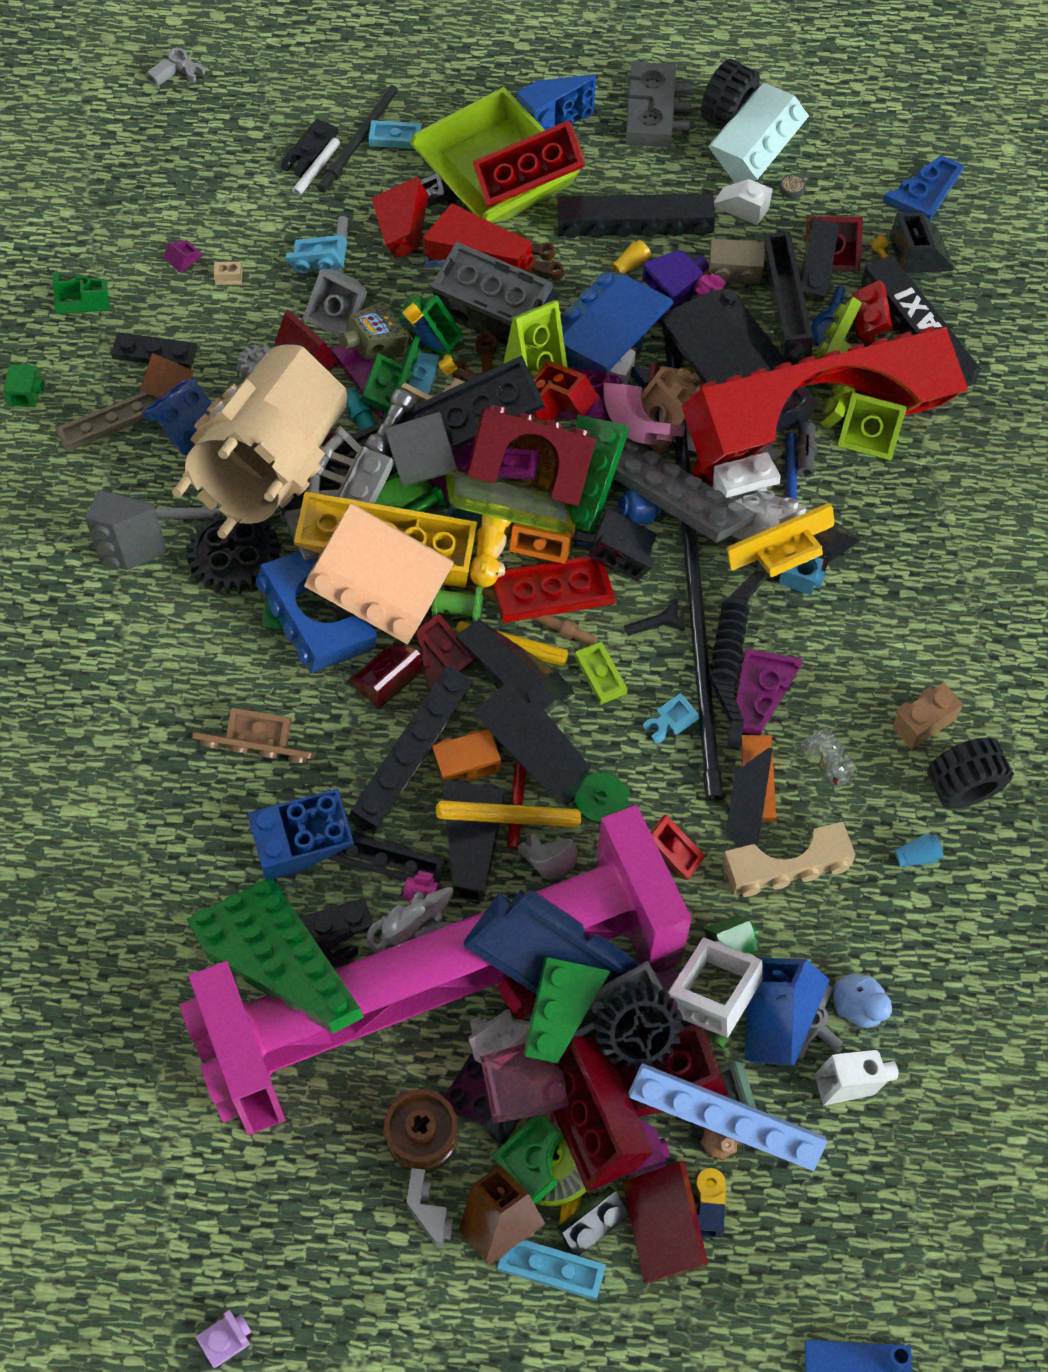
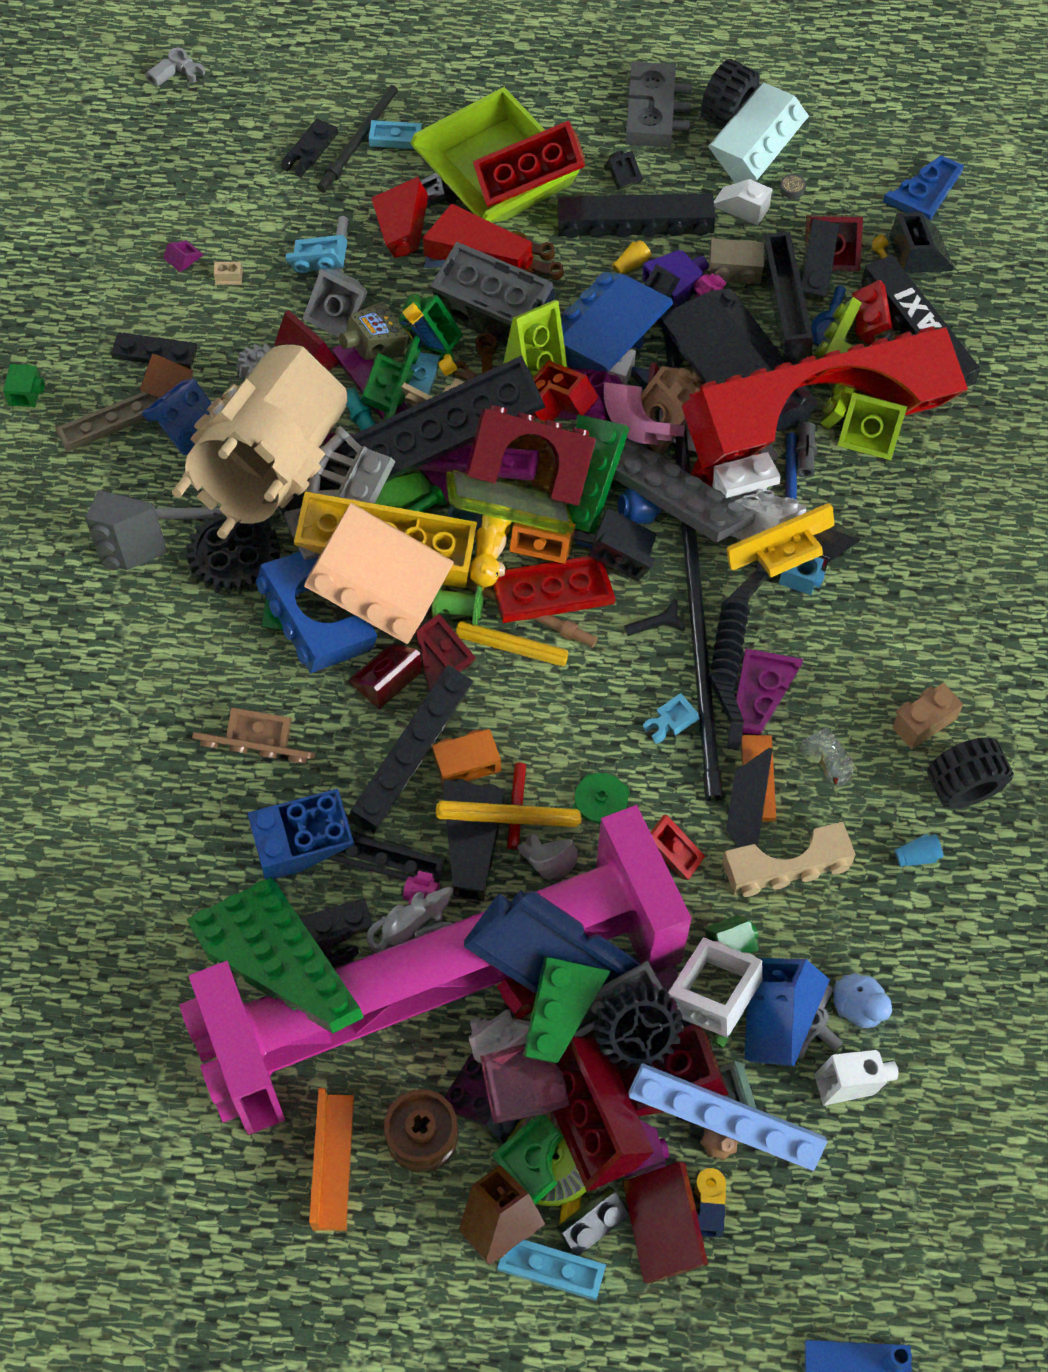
(87, 293): green slope -> none
(224, 1338): lavender bracket -> none
(316, 166): white piece -> none
(331, 1162): none -> orange panel
(401, 402): flat silver piece -> none
(421, 449): dark grey slope -> none
(430, 1218): light grey slope -> none
(508, 662): black wedge -> none
(534, 742): black slope -> none
(559, 99): blue slope -> none
(601, 673): lime plate -> none
(623, 169): none -> black bracket
(662, 281): none -> black bracket

